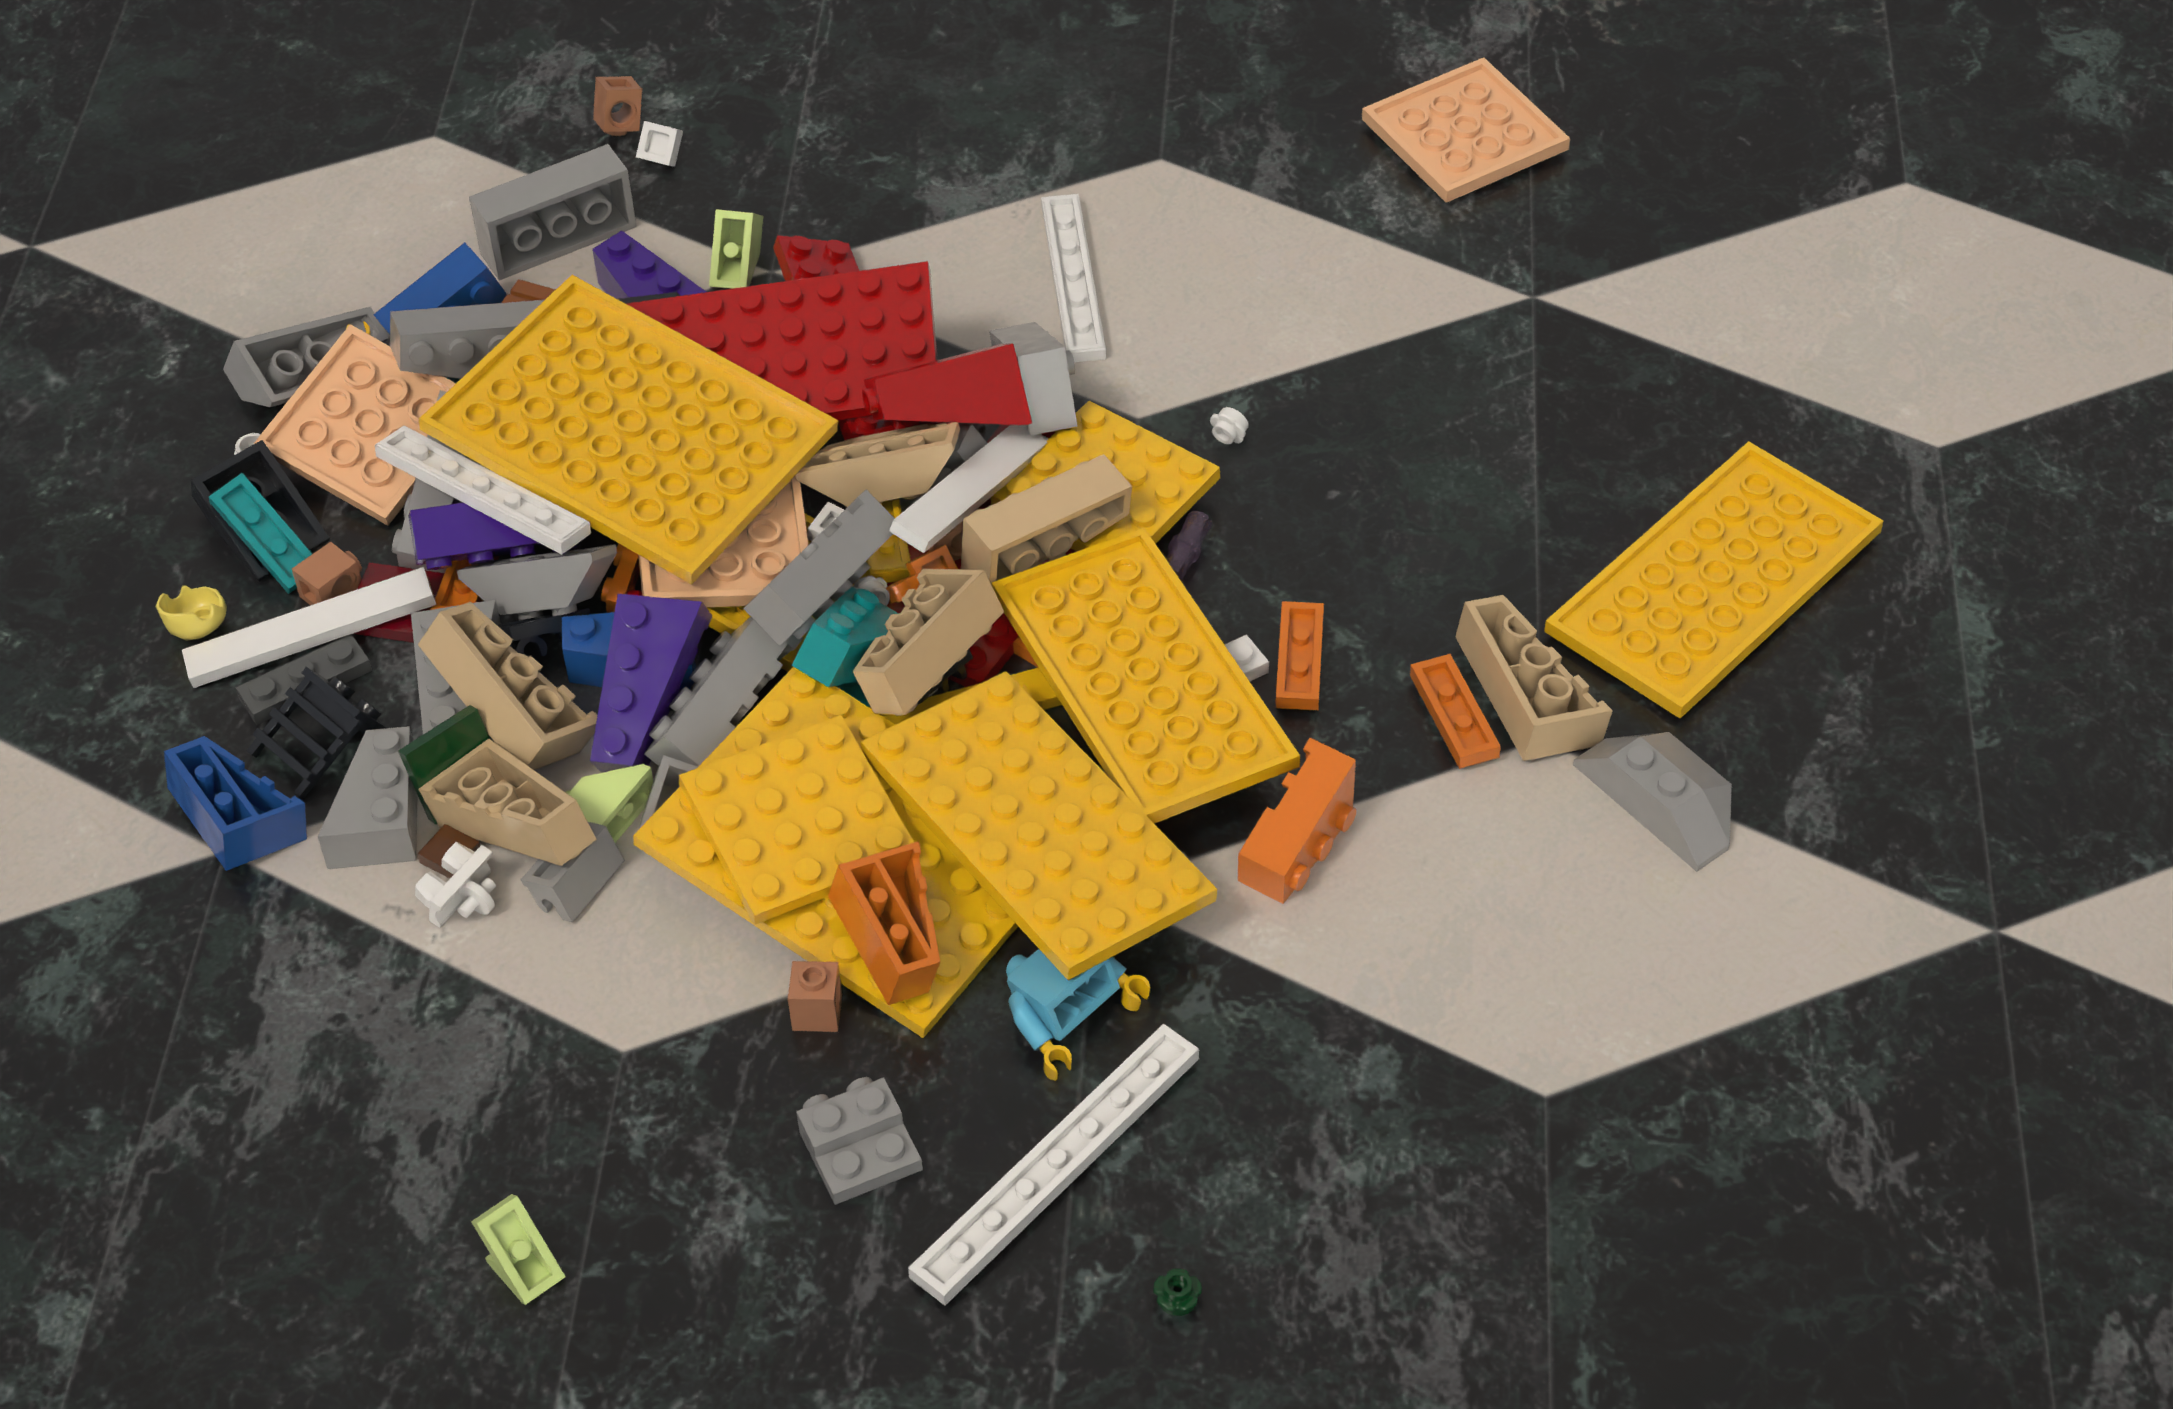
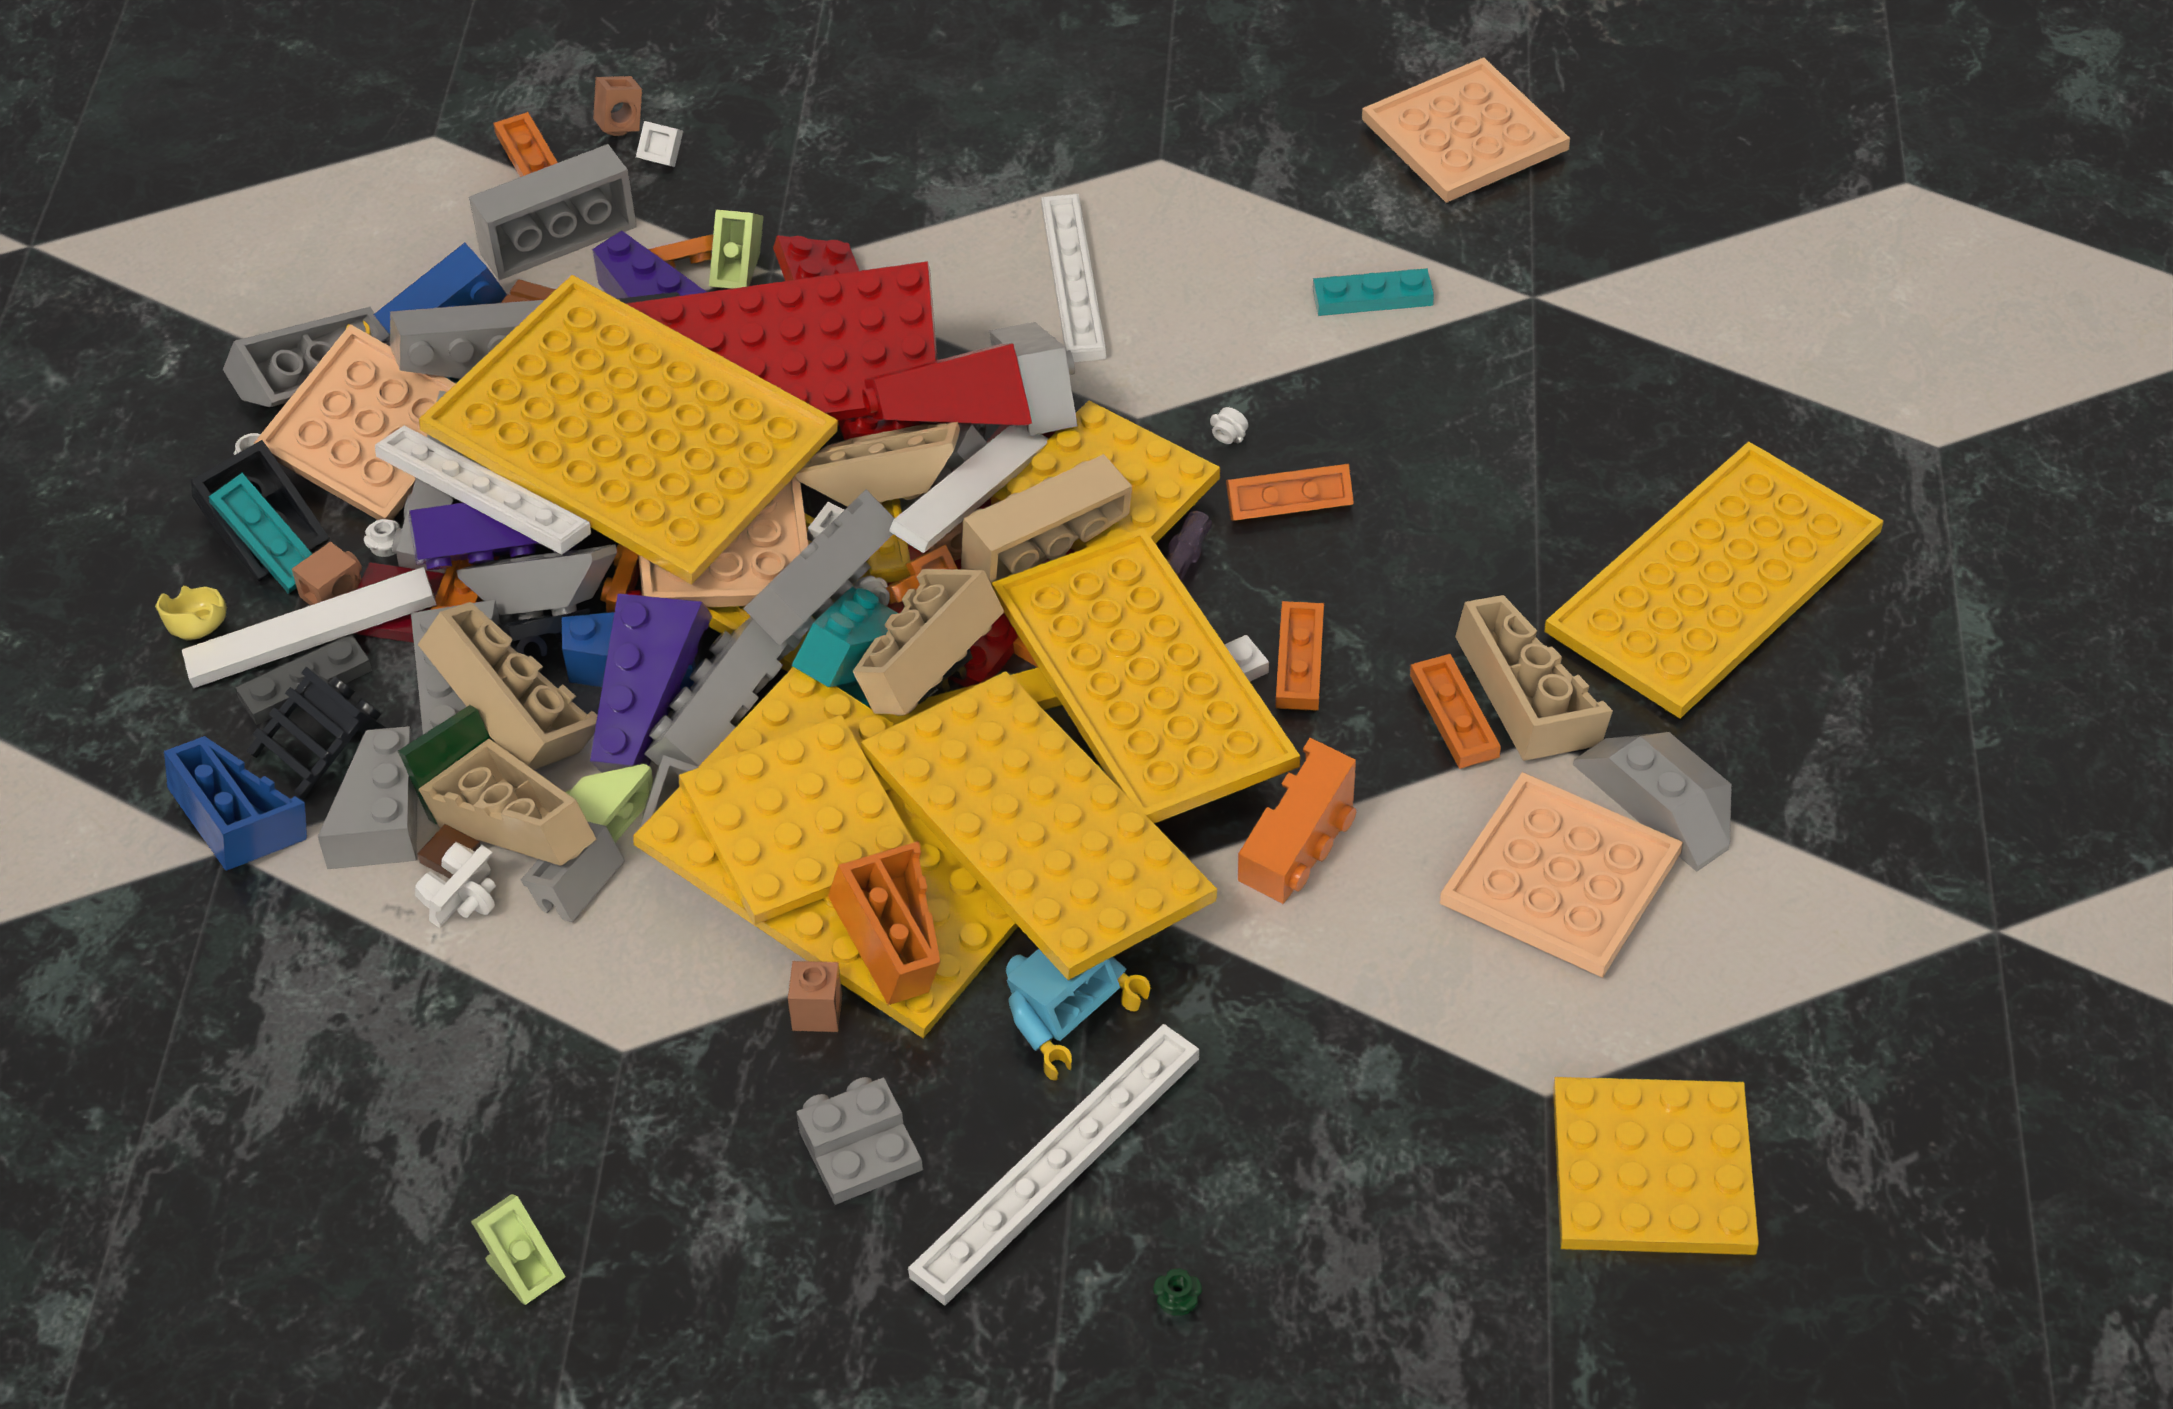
(380, 537): none -> white plate
(524, 144): none -> orange plate
(695, 249): none -> orange plate
(1289, 492): none -> orange plate
(1373, 292): none -> teal plate
(1561, 874): none -> light nougat plate
(1654, 1166): none -> yellow plate

